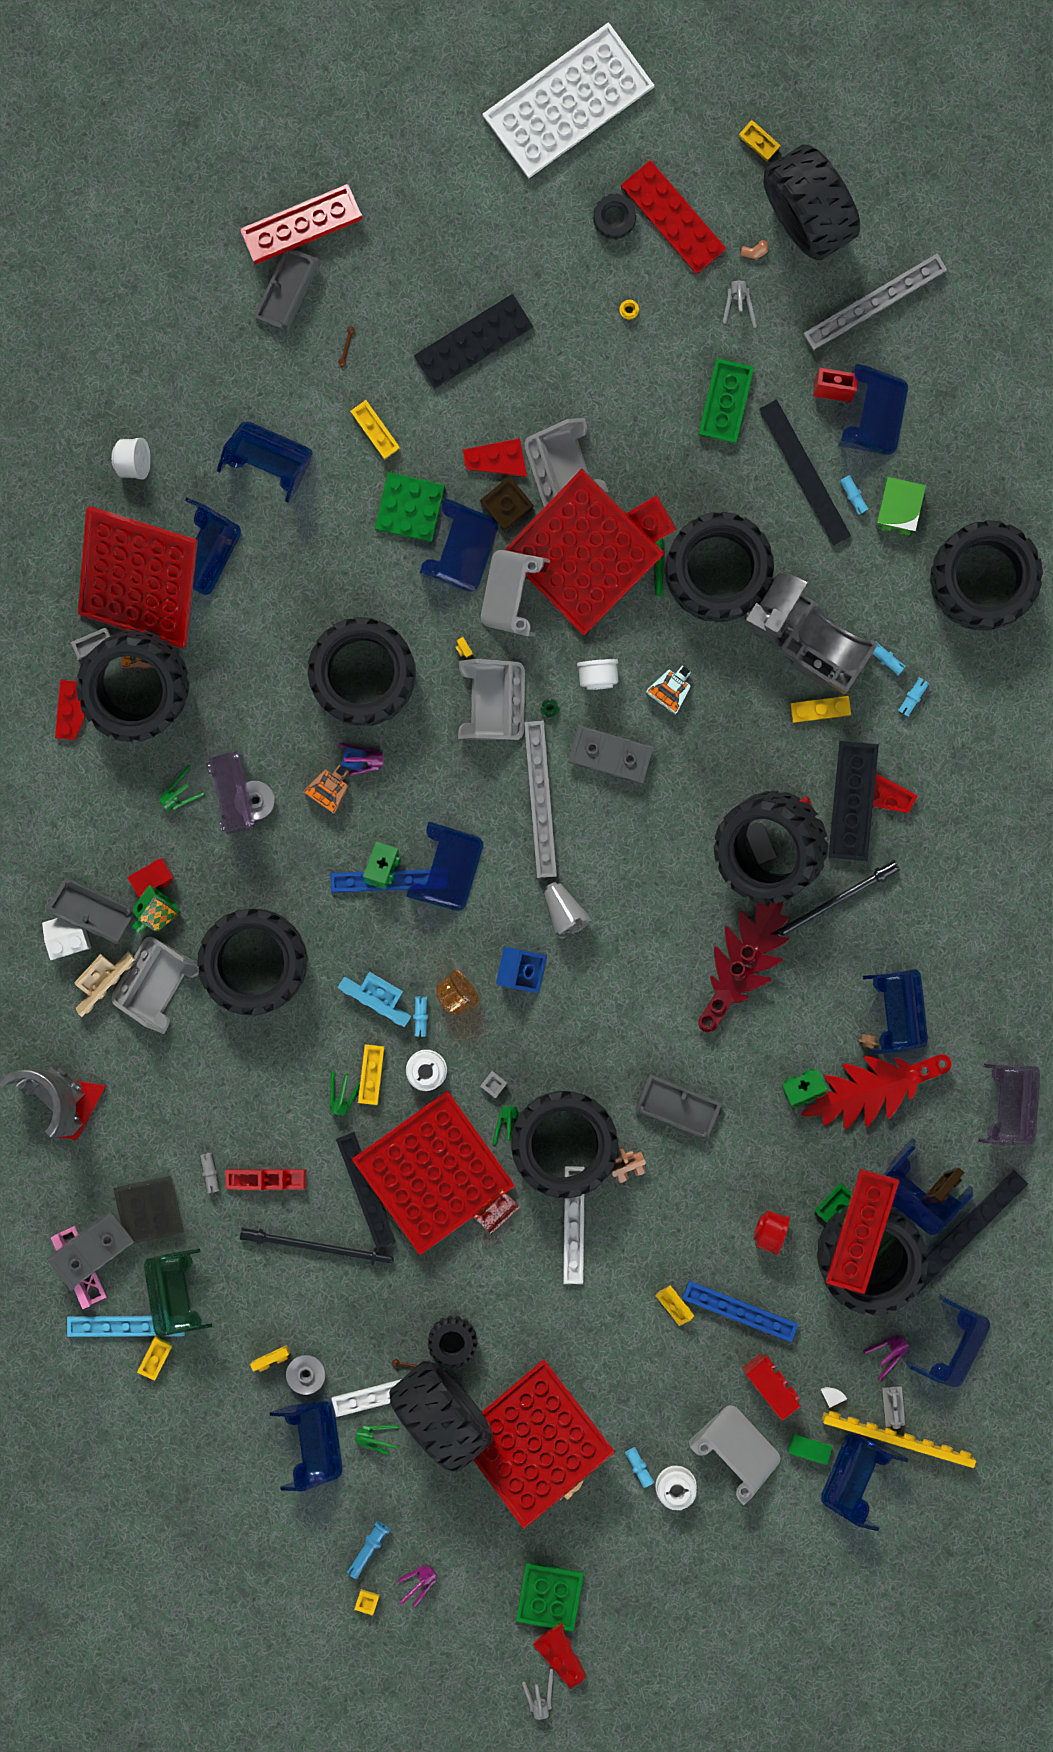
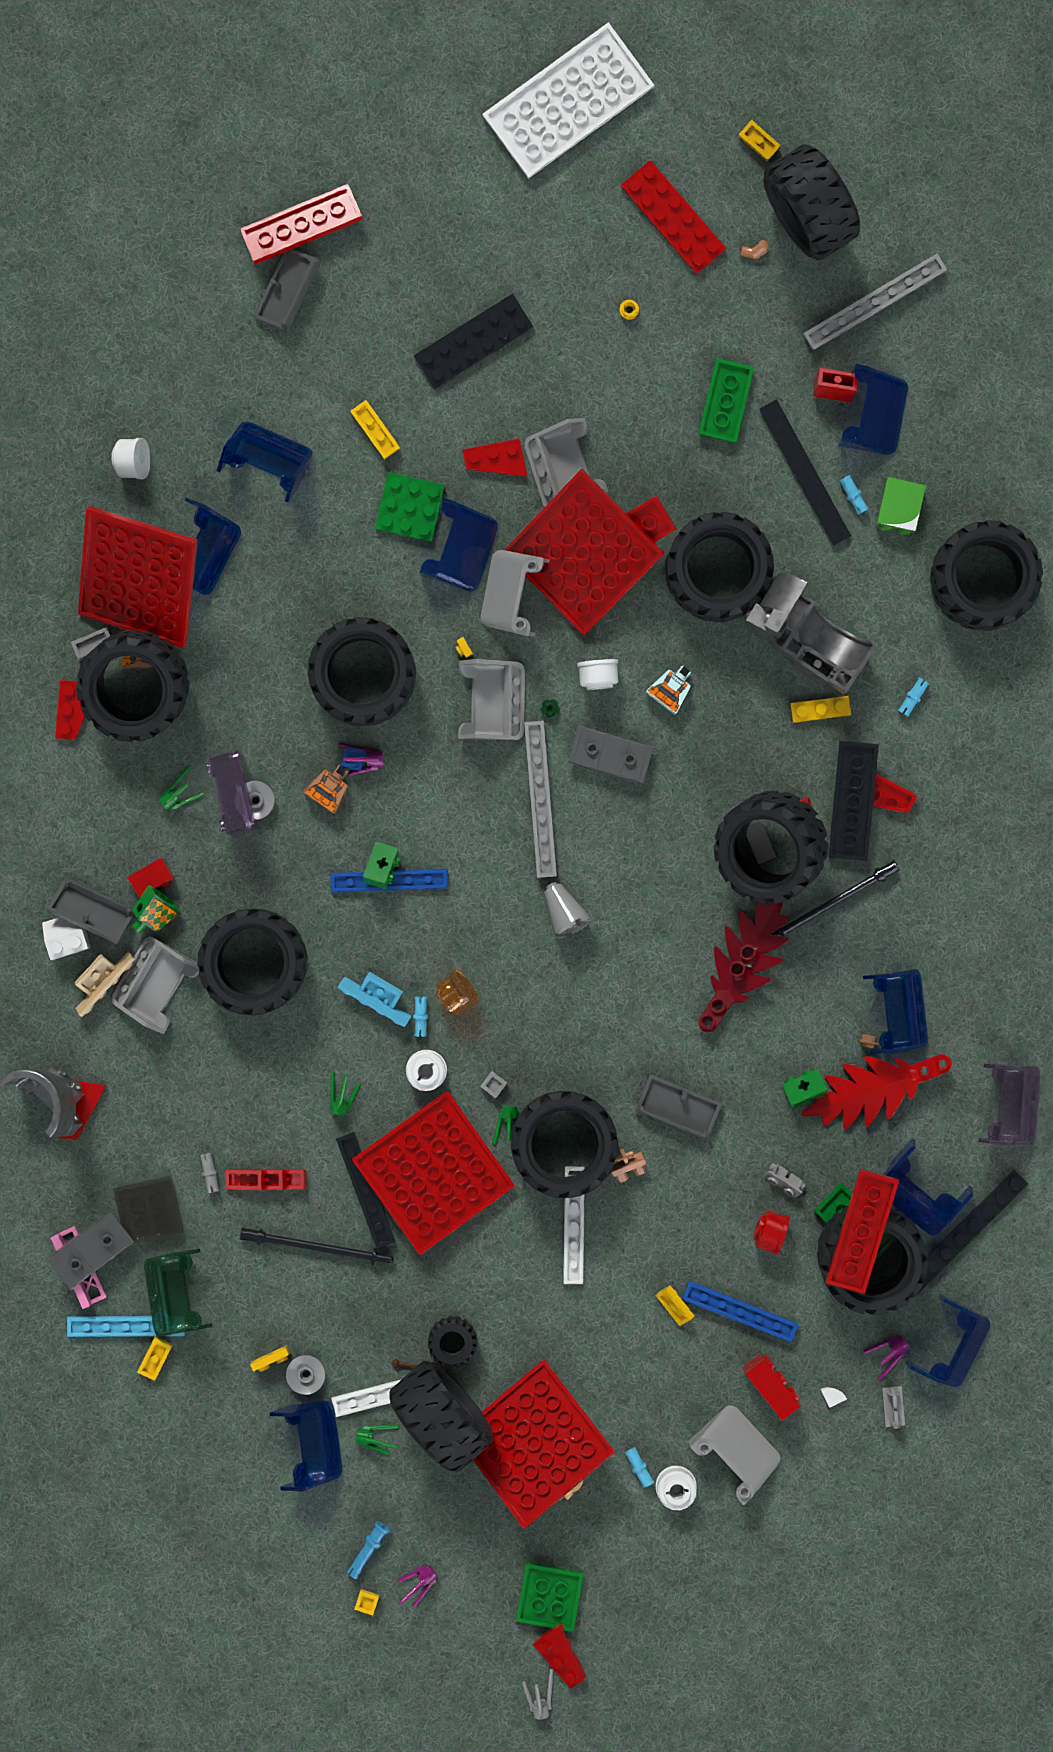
(342, 362): reddish brown hinge -> none
(371, 1074): yellow plate -> none
(451, 868): clear blue windscreen -> none
(496, 1211): clear red plate -> none
(506, 503): dark brown plate -> none
(521, 969): blue slope -> none
(620, 202): black tyre -> none
(659, 572): green bar -> none
(739, 291): light grey plant -> none
(776, 1176): none -> light grey hinge
(809, 1449): green slope -> none
(851, 1475): clear blue windscreen -> none
(888, 659): medium azure pin -> none
(907, 1441): yellow plate -> none
(941, 1188): dark brown plate -> none

